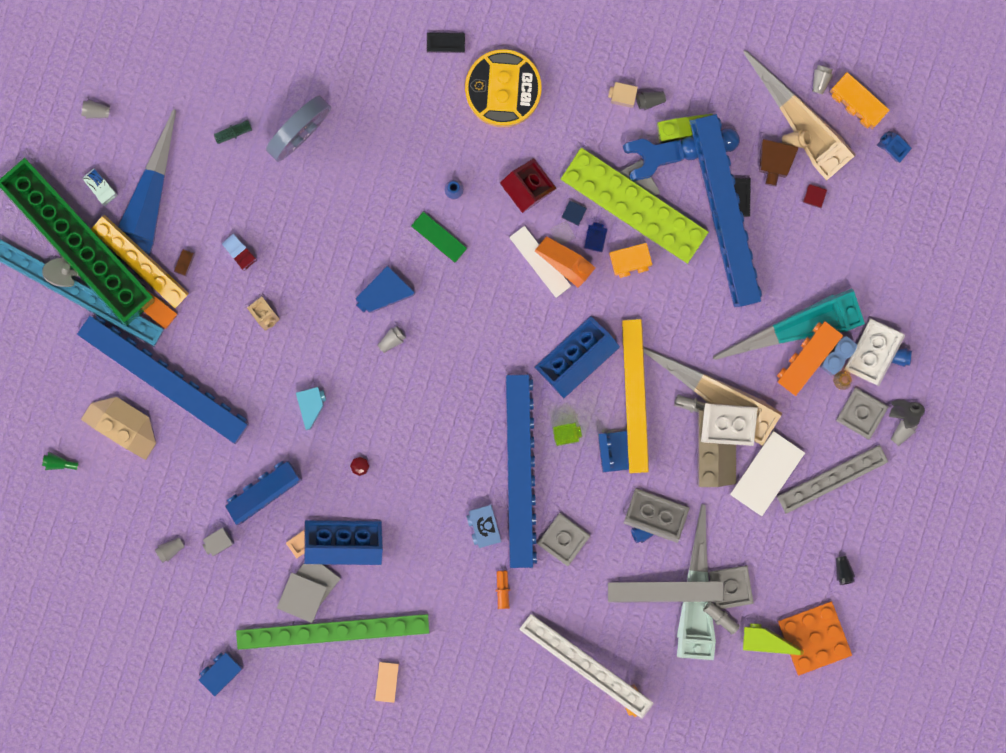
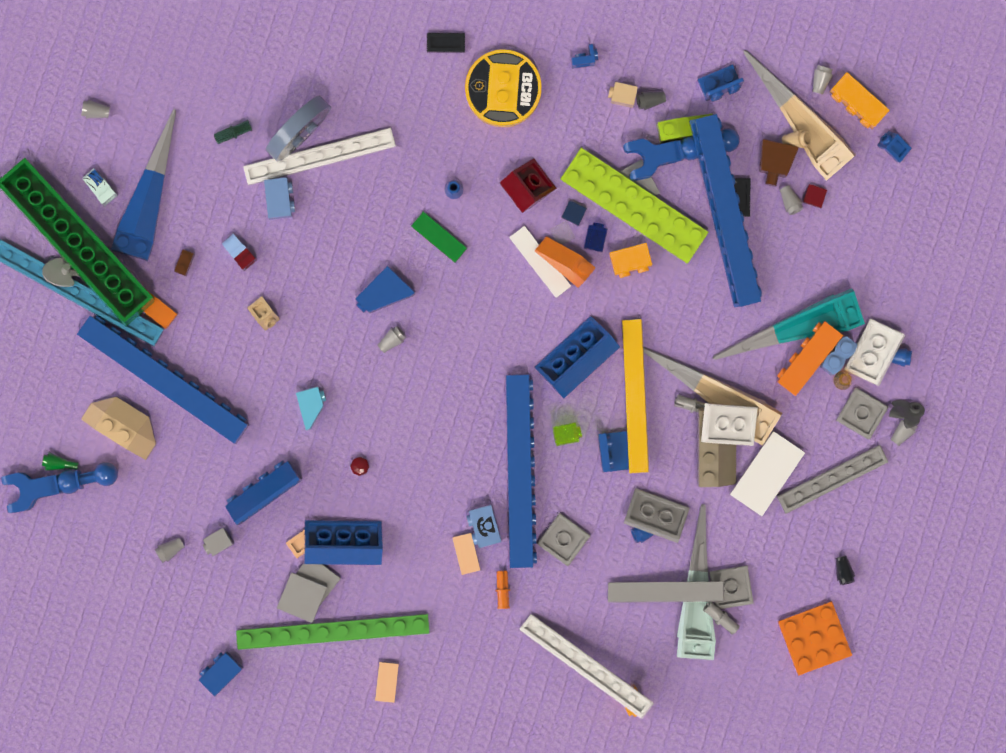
(66, 482): none -> blue piece
(139, 261): yellow plate -> none
(278, 198): none -> medium blue brick
(320, 156): none -> white tile
(466, 553): none -> light nougat tile
(582, 60): none -> blue bracket
(719, 83): none -> blue bracket
(765, 640): lime slope -> none
(791, 200): none -> light grey cone

